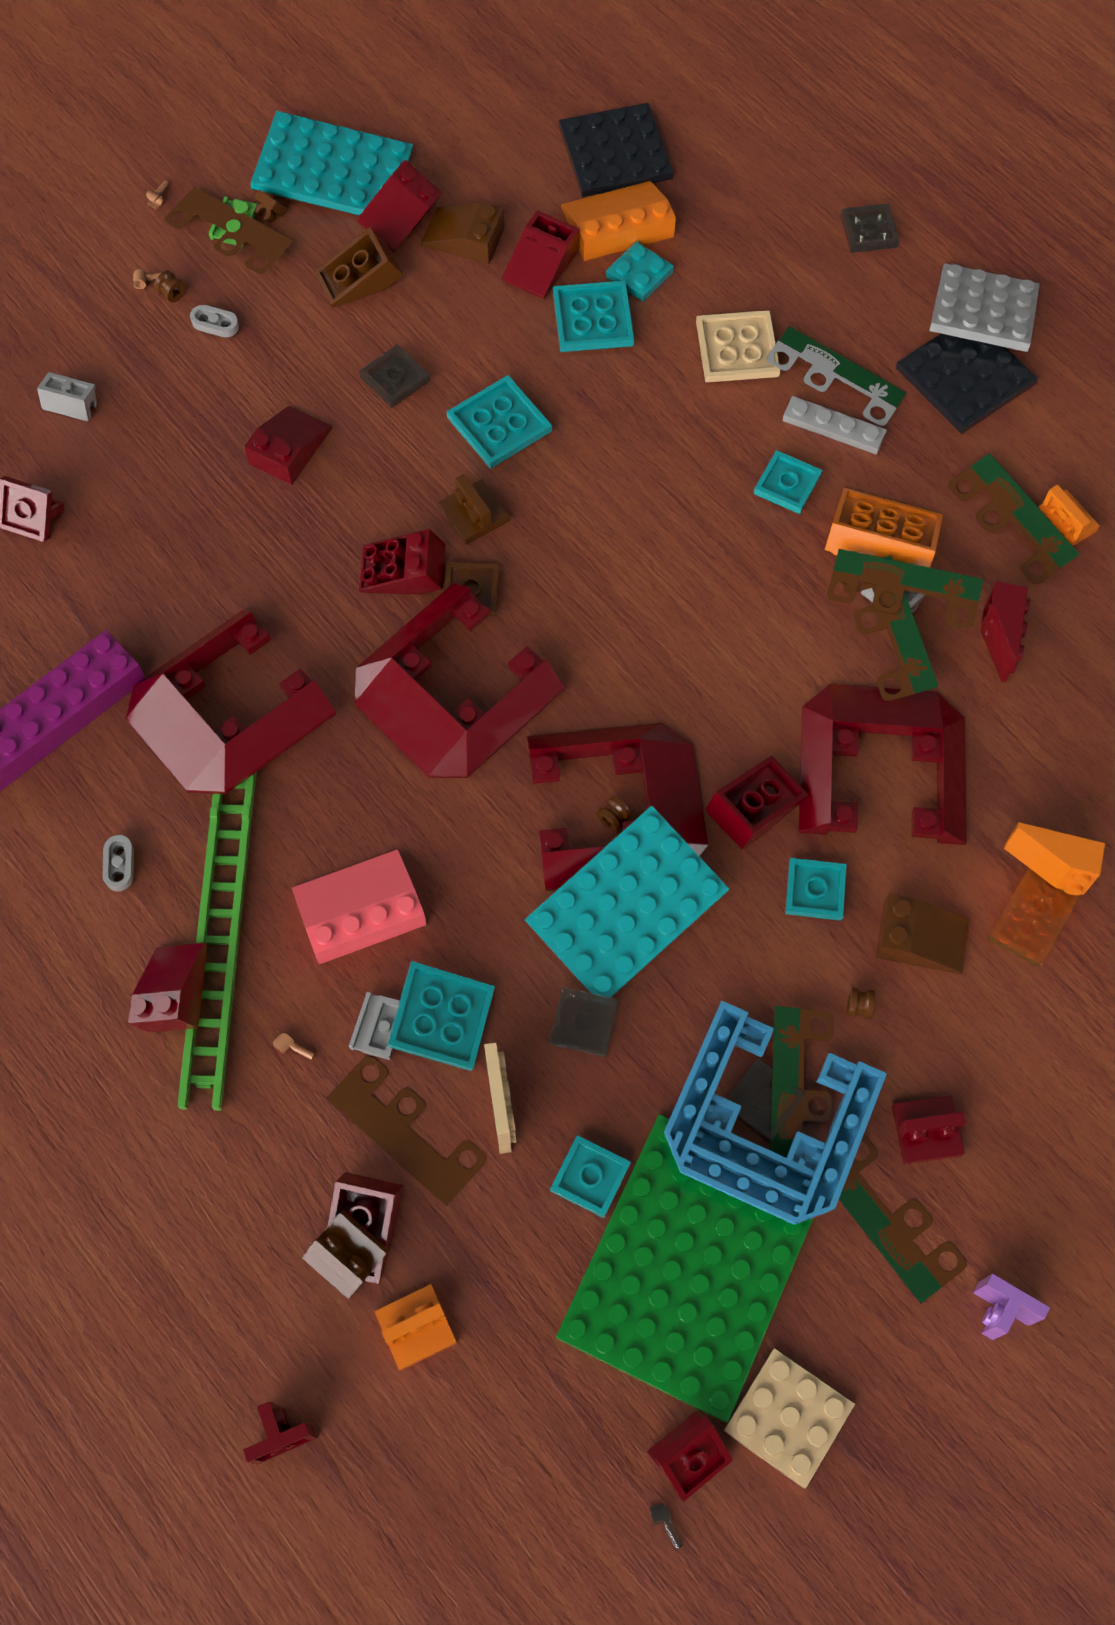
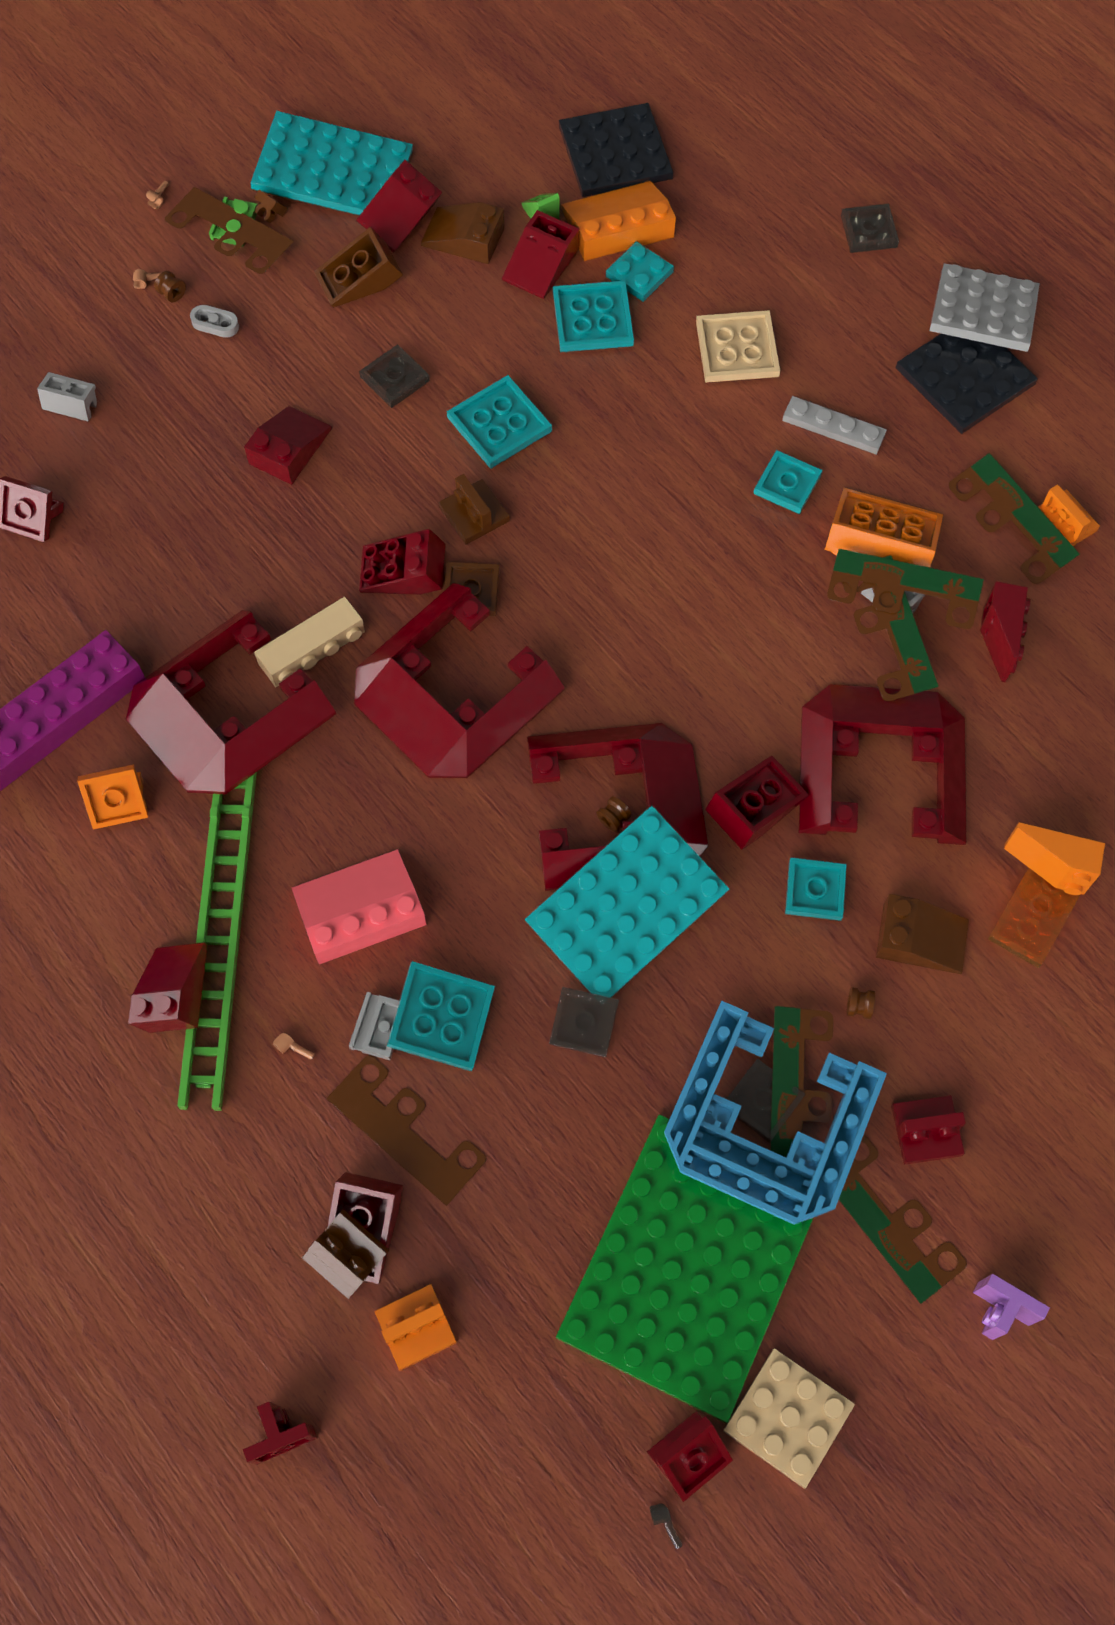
(113, 796): none -> orange bracket
(118, 864): light grey plate -> none
(310, 641): none -> tan brick
(500, 1097): tan plate -> none
(545, 203): none -> bright green slope
(590, 1176): teal plate -> none
(836, 366): piece -> none

